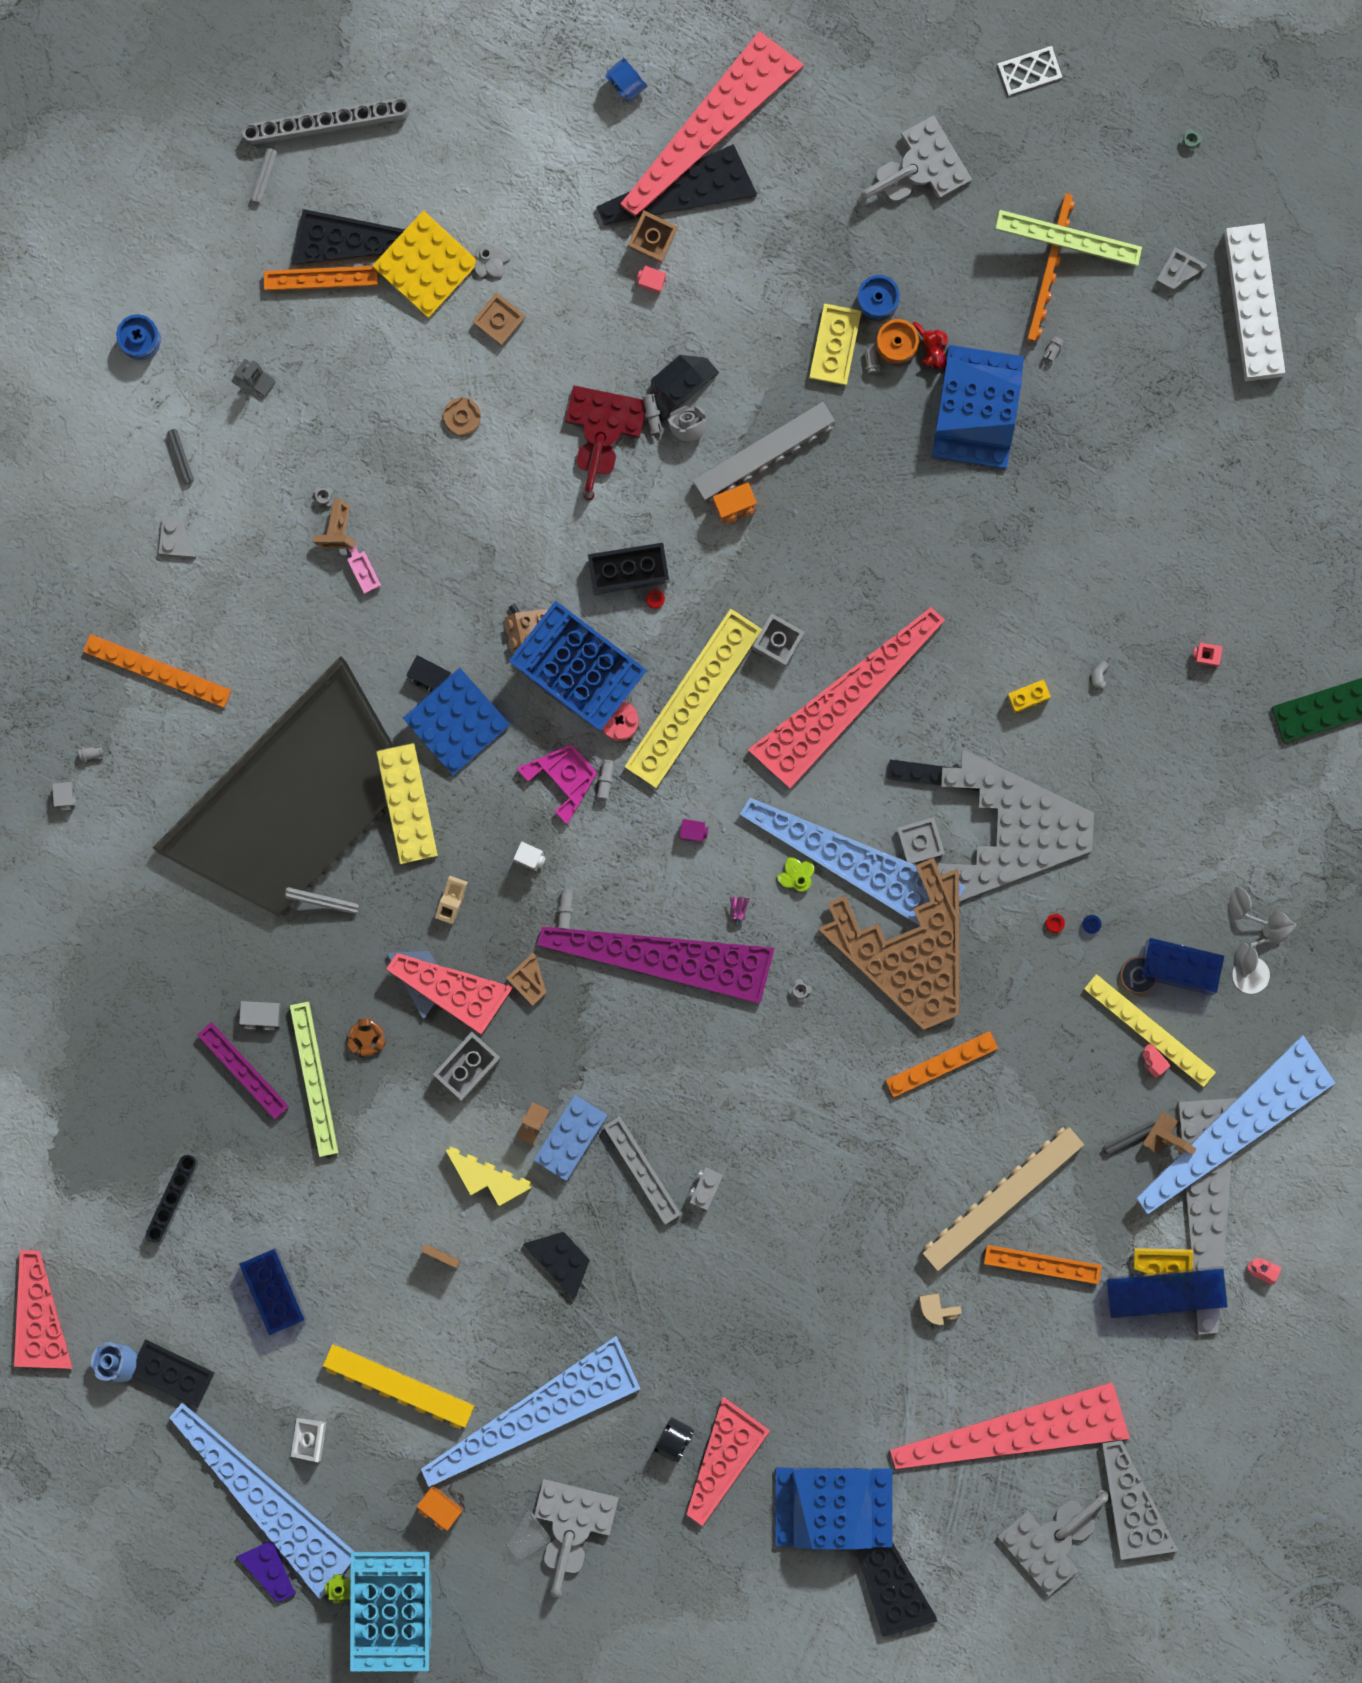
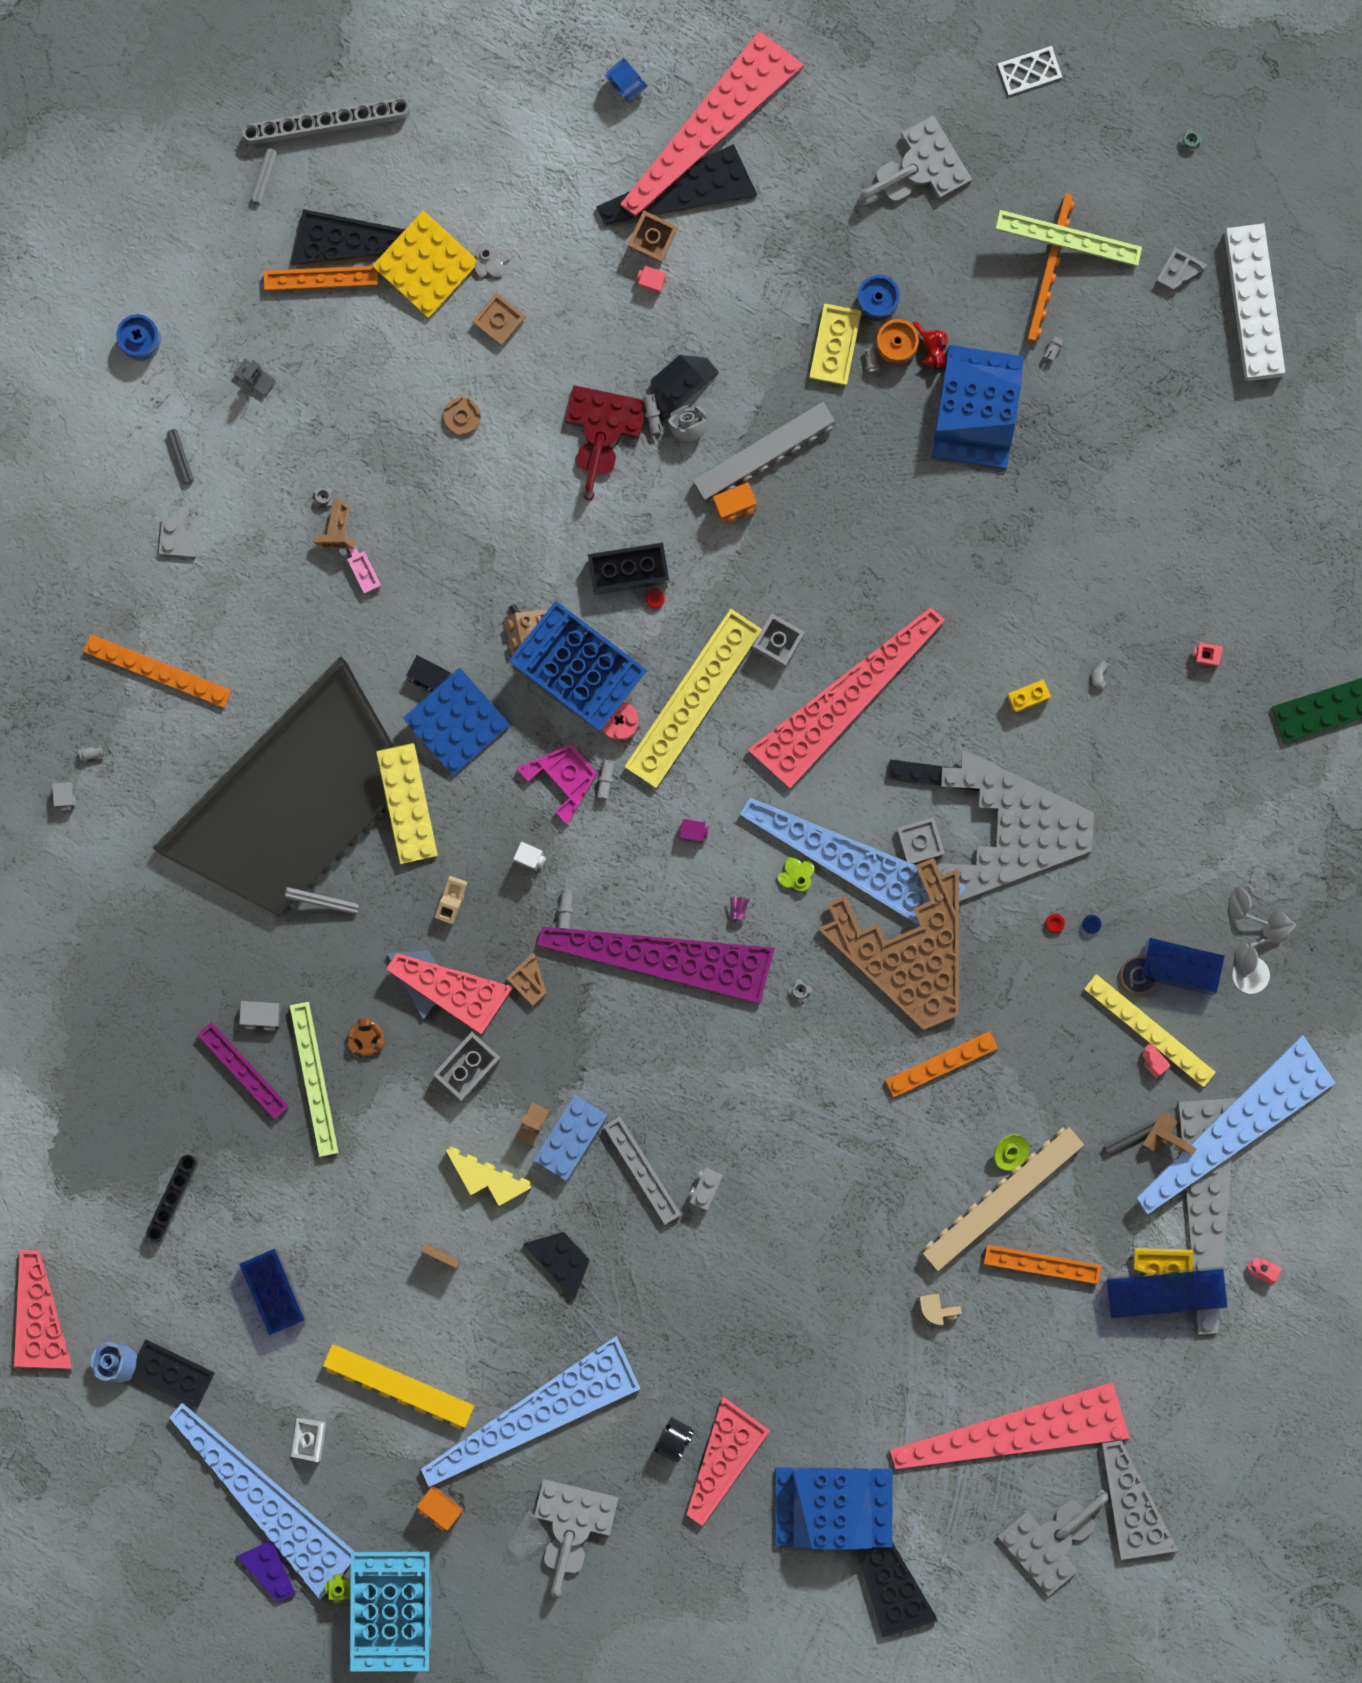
(1015, 1156): none -> lime dish

